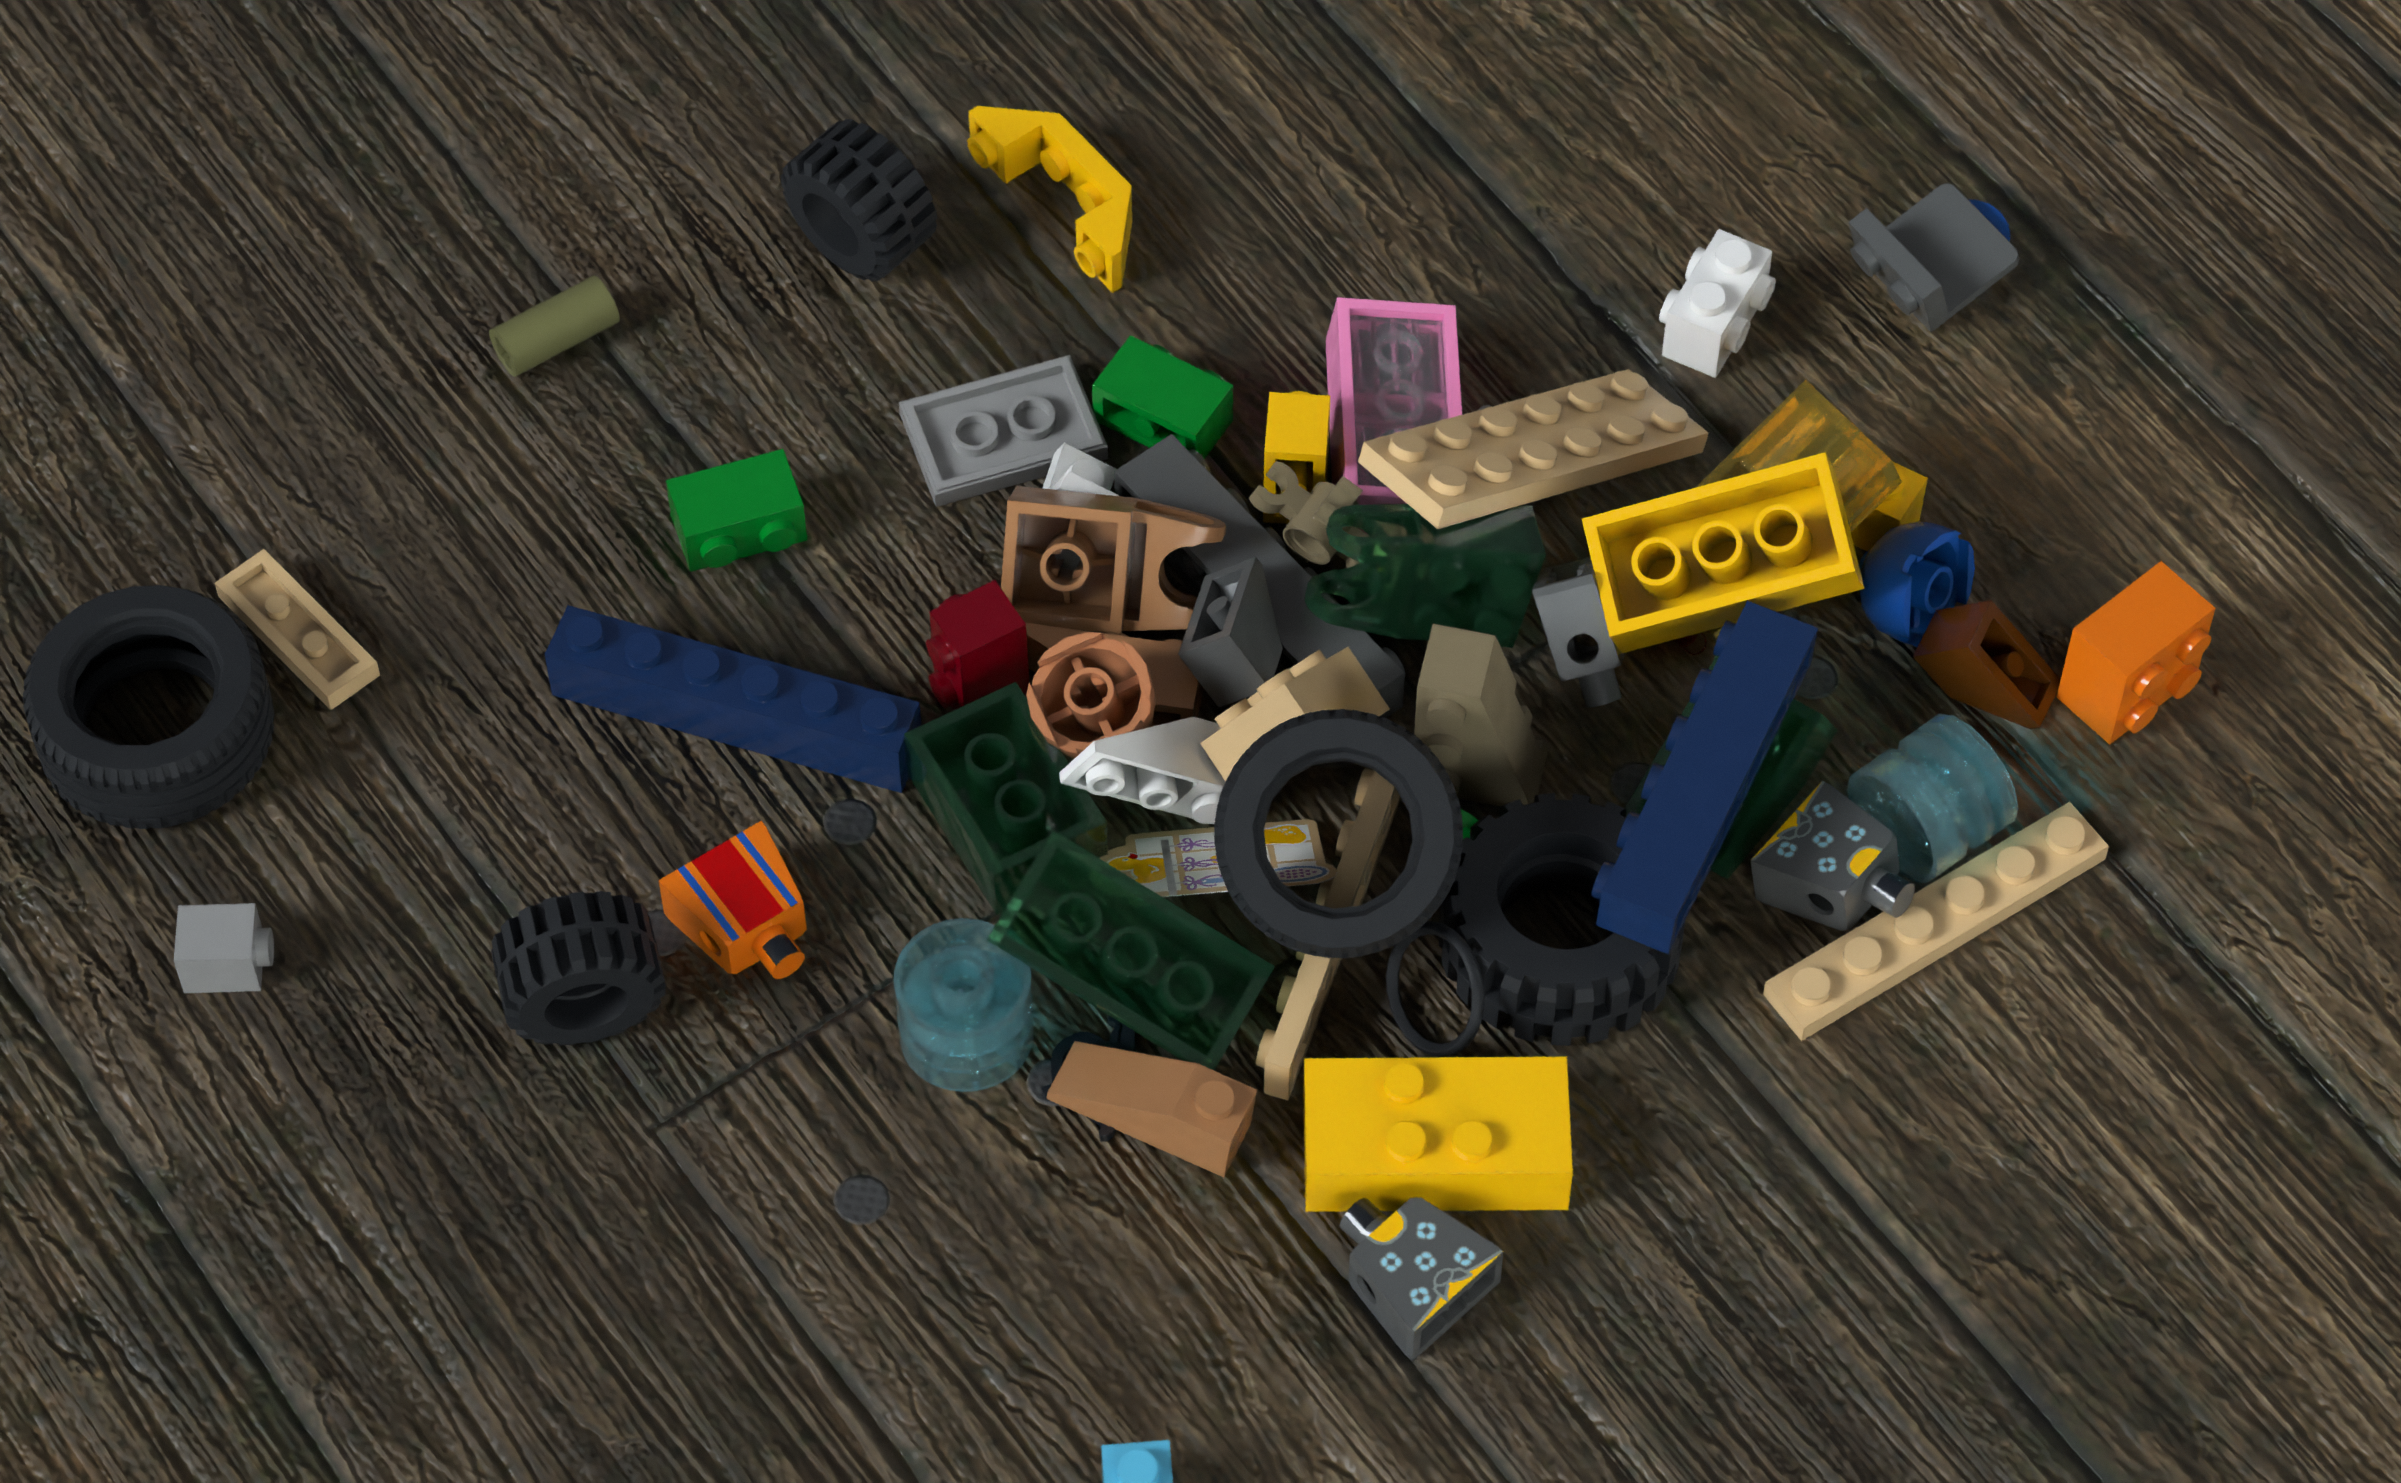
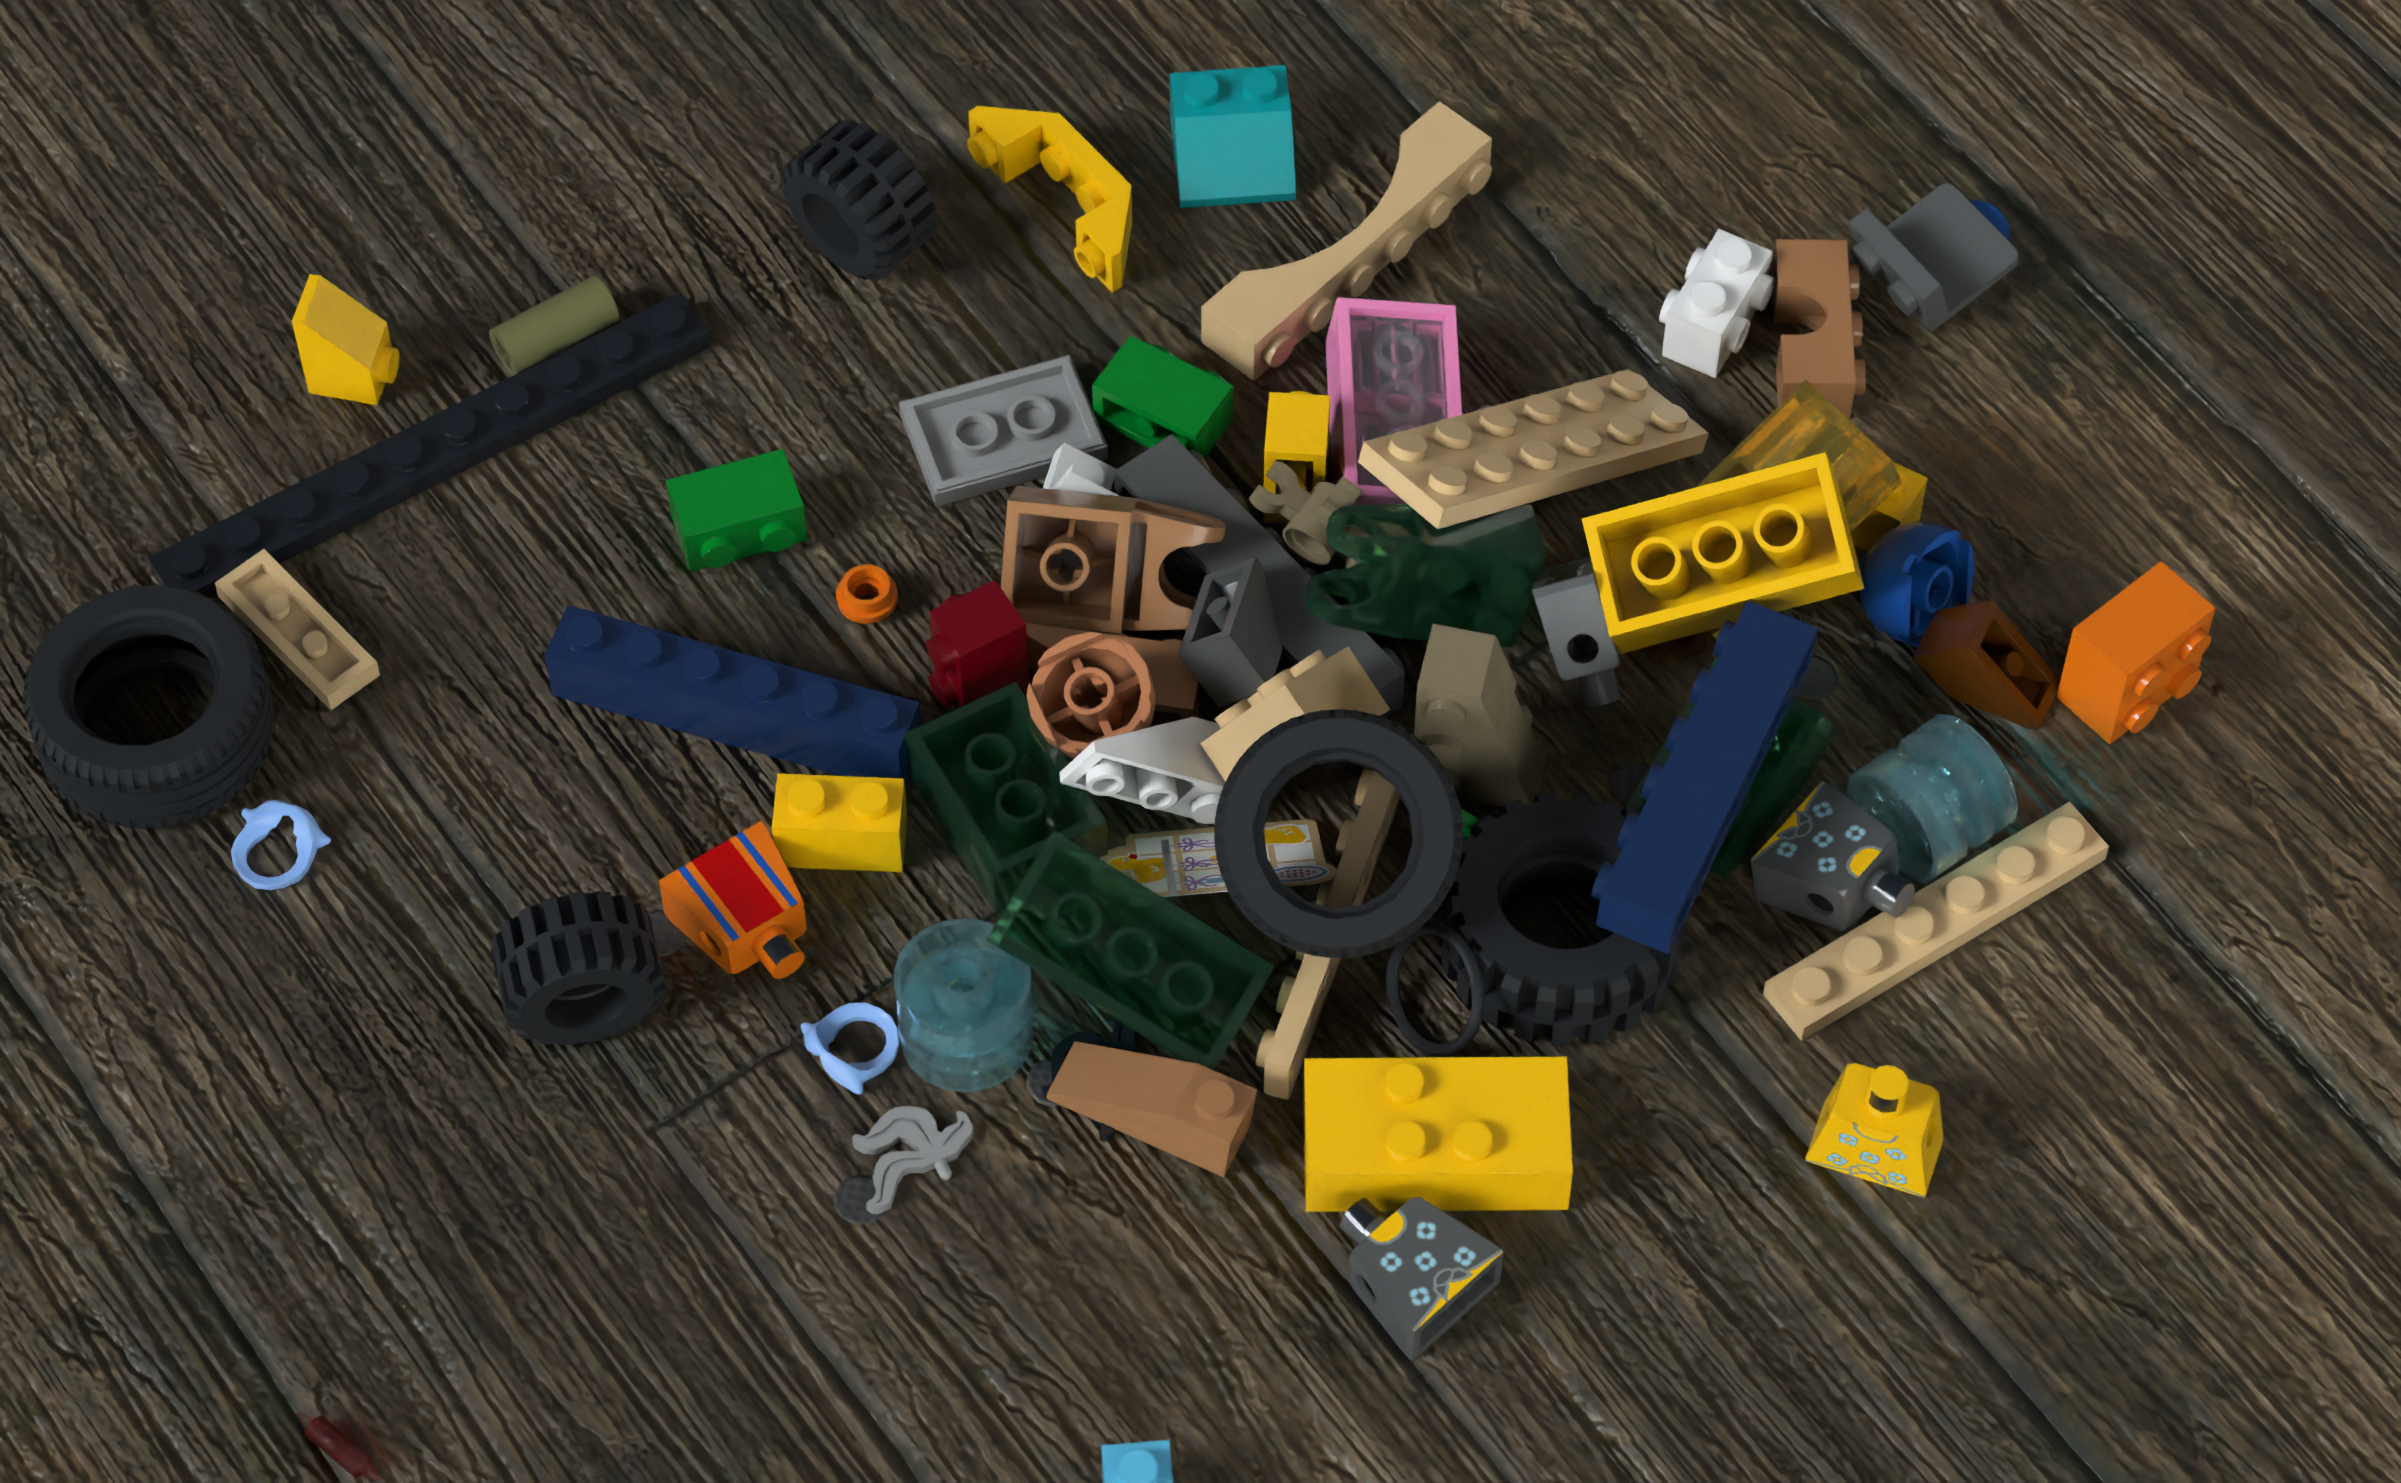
(221, 948): light grey brick -> none
(259, 824): none -> light blue piece
(338, 1446): none -> clear red piece
(342, 344): none -> yellow slope
(438, 446): none -> black plate
(840, 822): none -> yellow brick
(851, 1075): none -> light blue piece
(863, 581): none -> orange plate
(918, 1130): none -> light grey piece
(1232, 136): none -> teal slope
(1272, 309): none -> tan arch
(1816, 291): none -> medium nougat arch
(1880, 1128): none -> yellow torso

